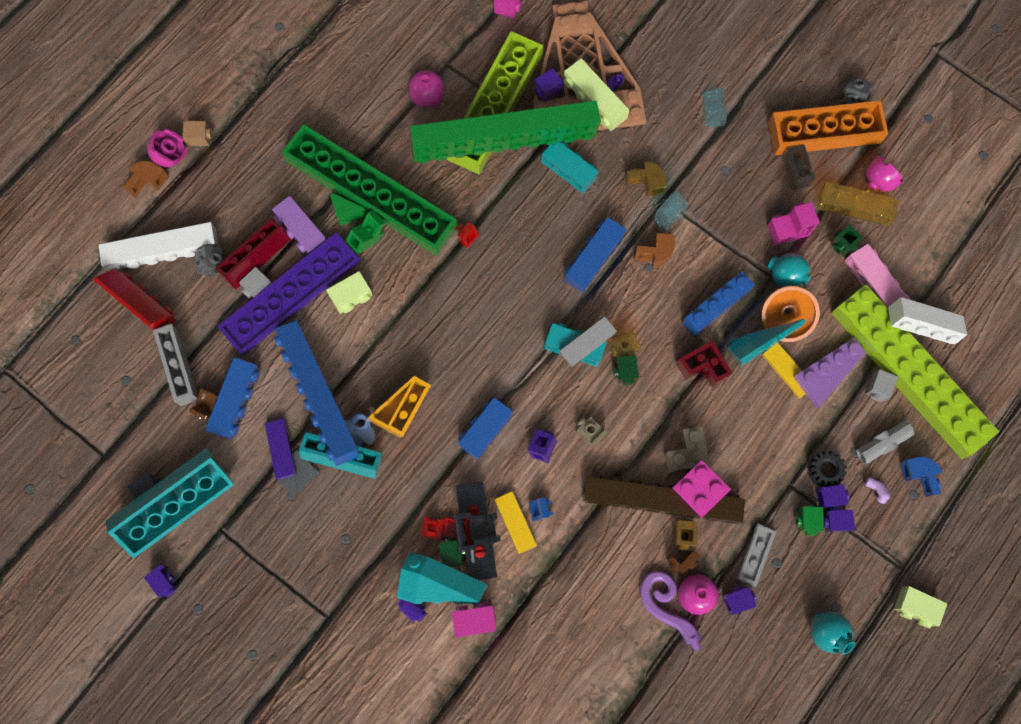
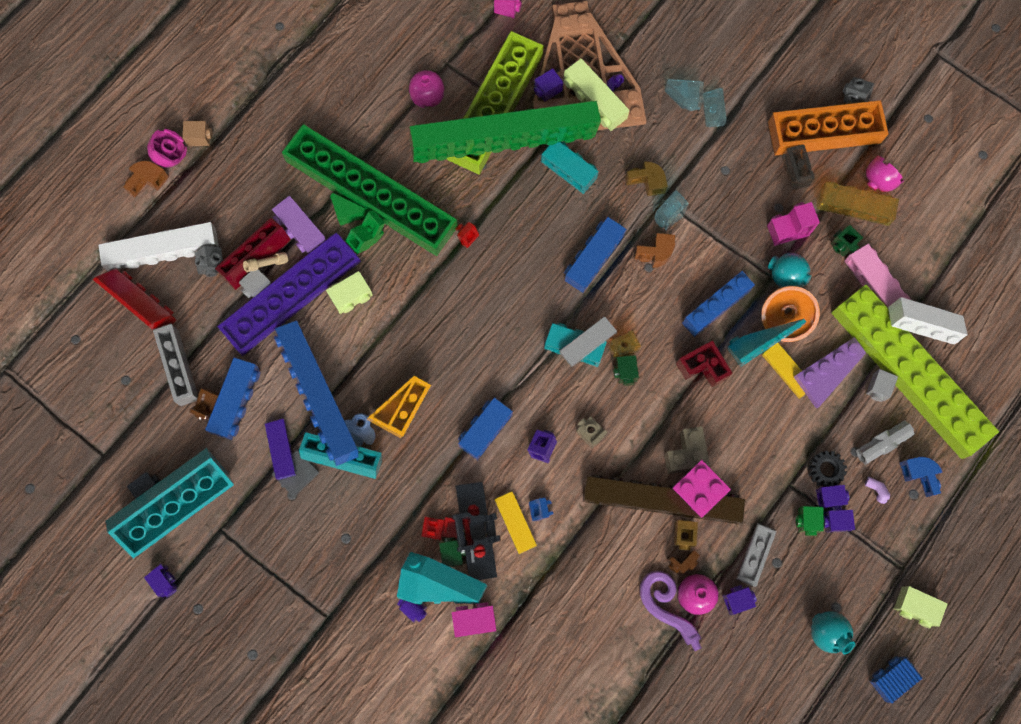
(253, 264): none -> tan bar
(686, 93): none -> clear light blue slope
(895, 679): none -> blue brick

